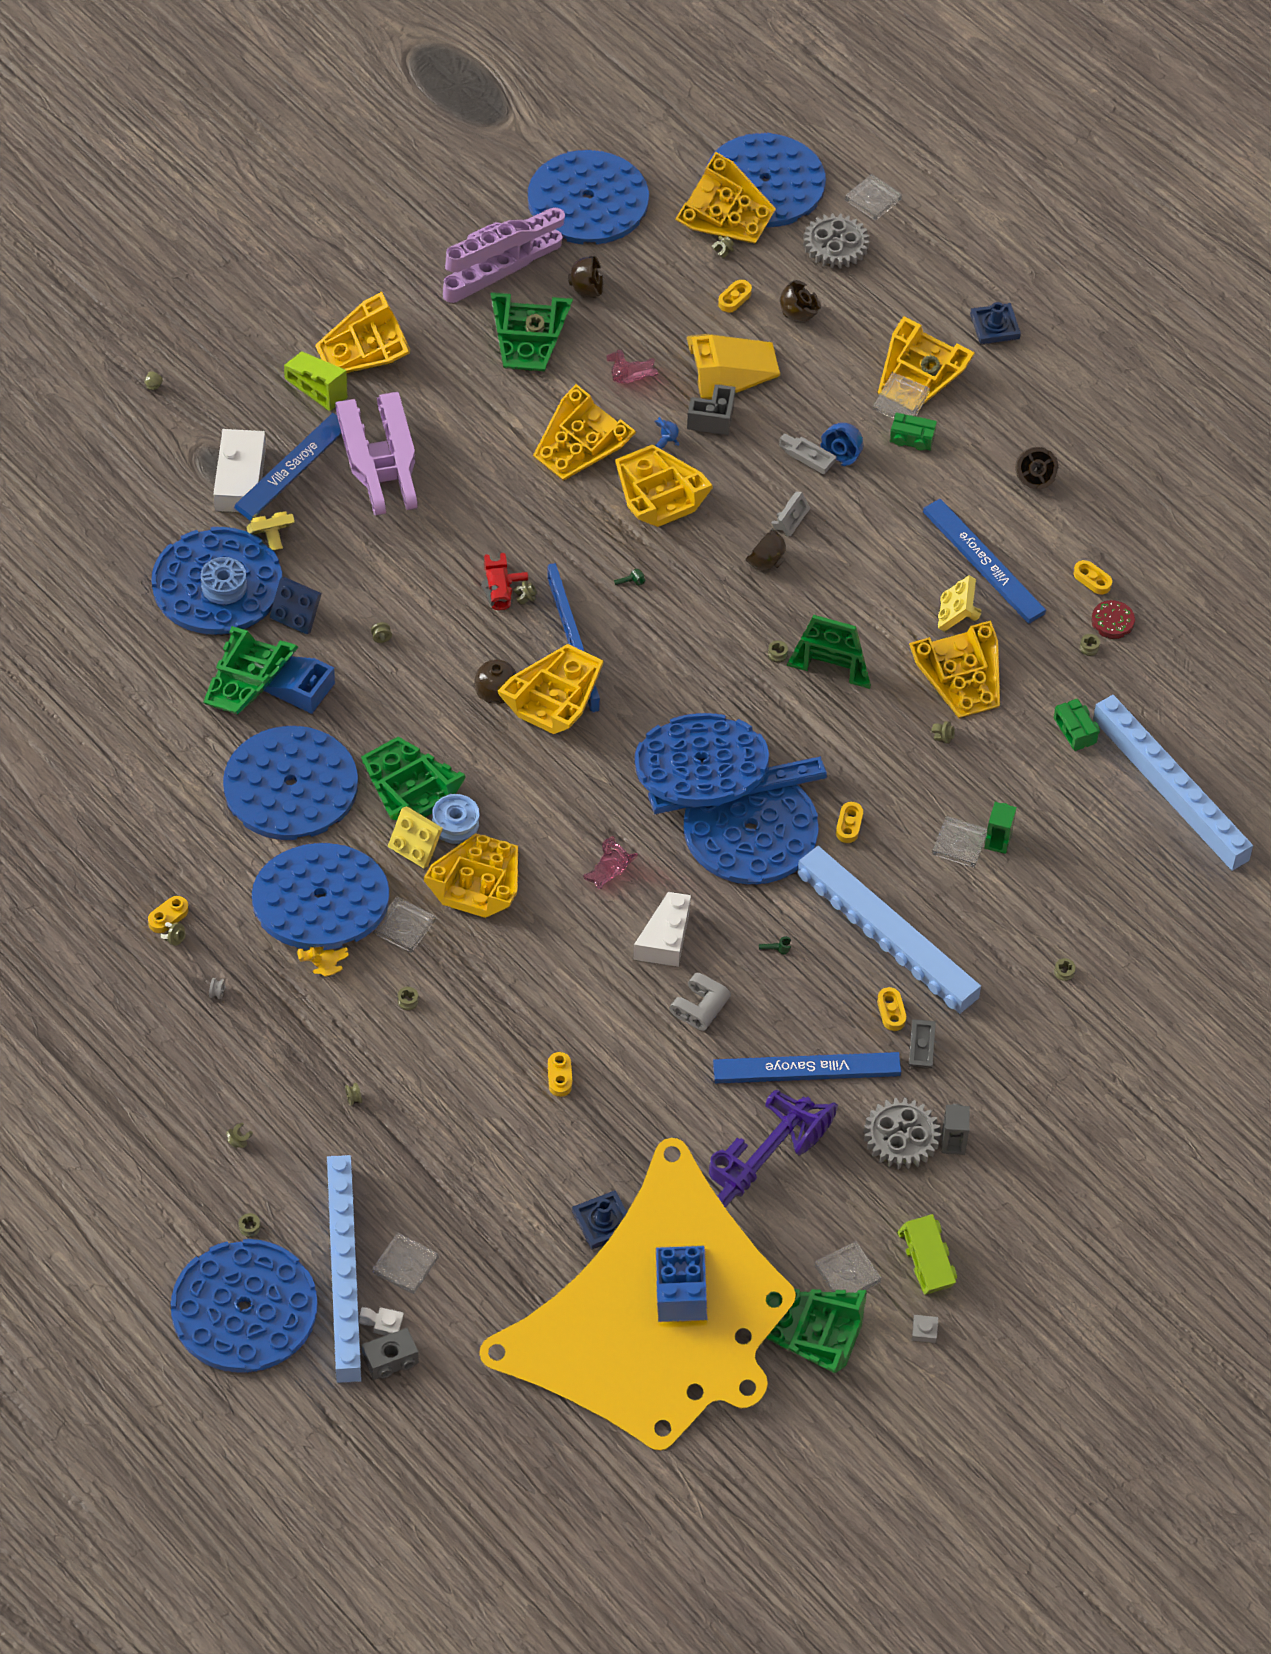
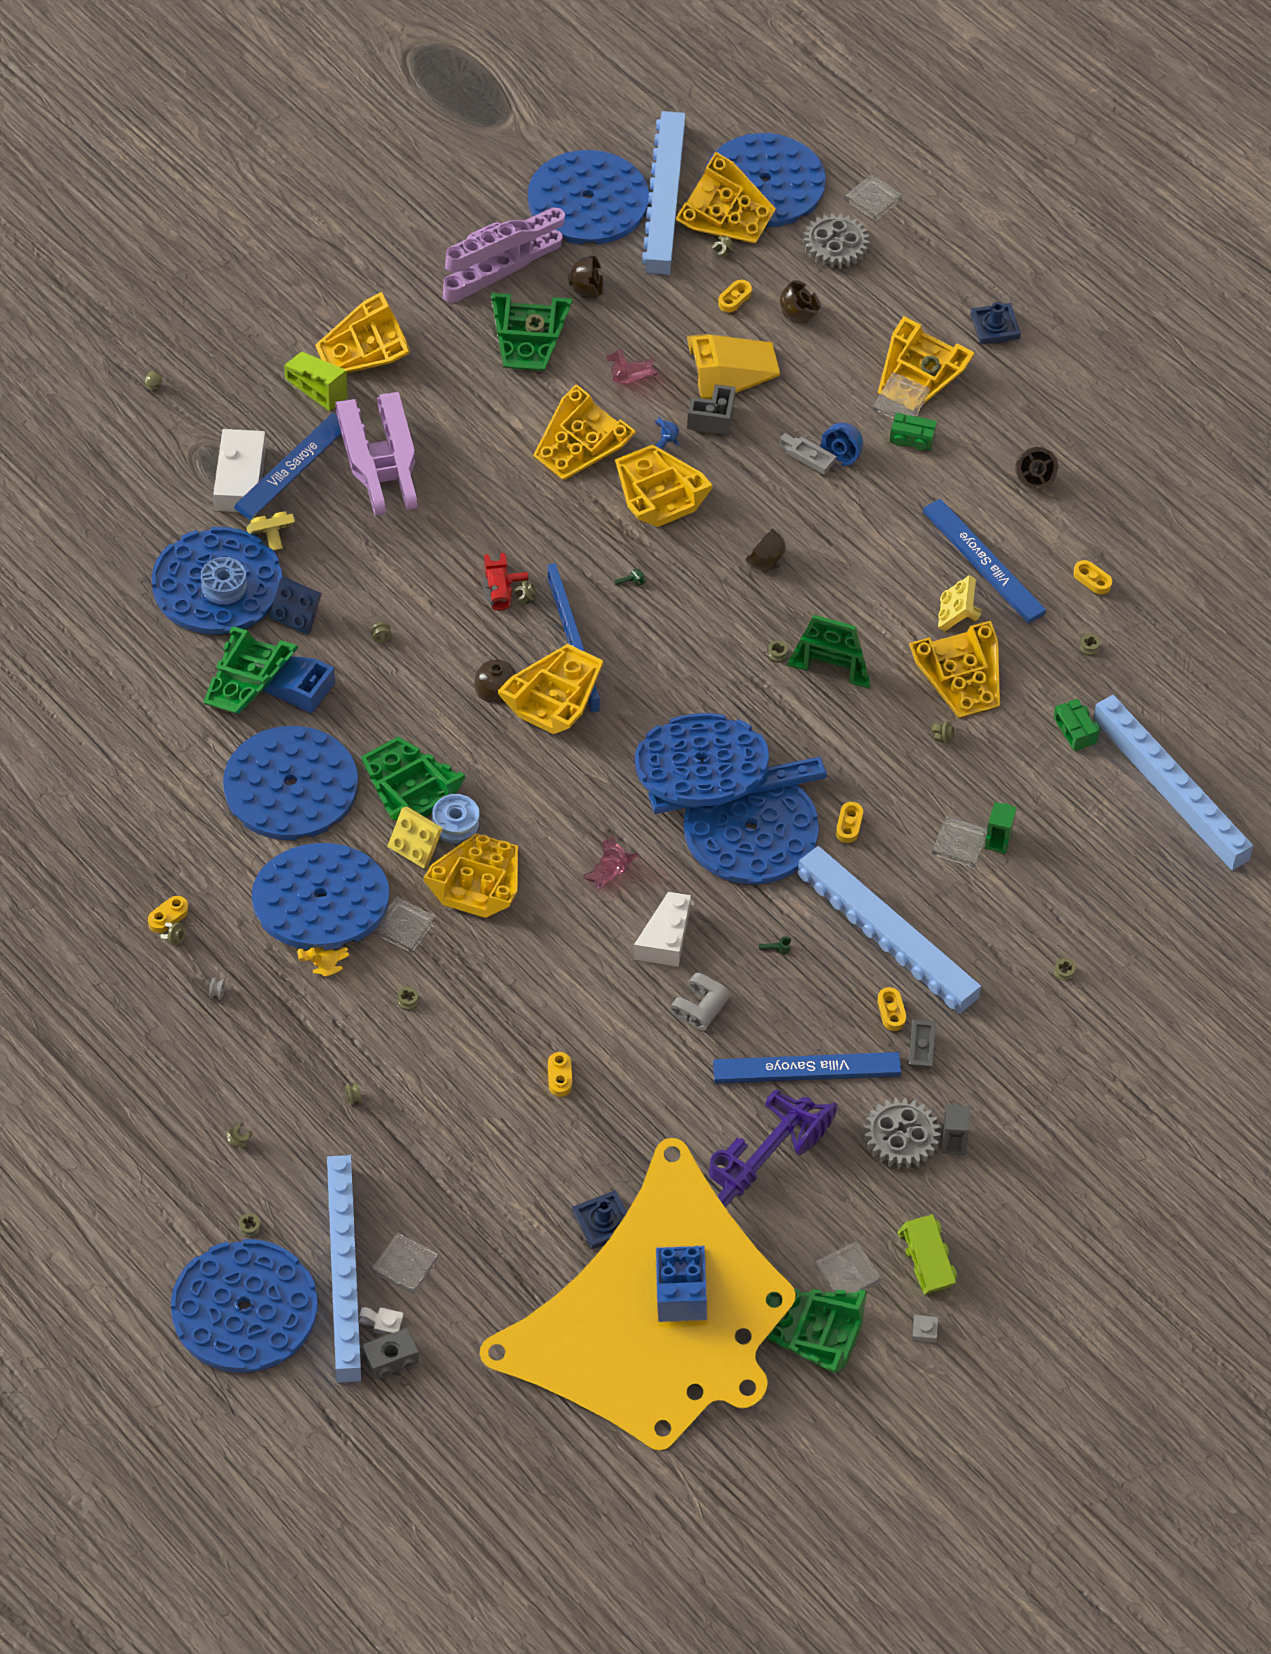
(664, 194): none -> light blue brick
(792, 514): light grey plate -> none
(1113, 619): dark red tile -> none

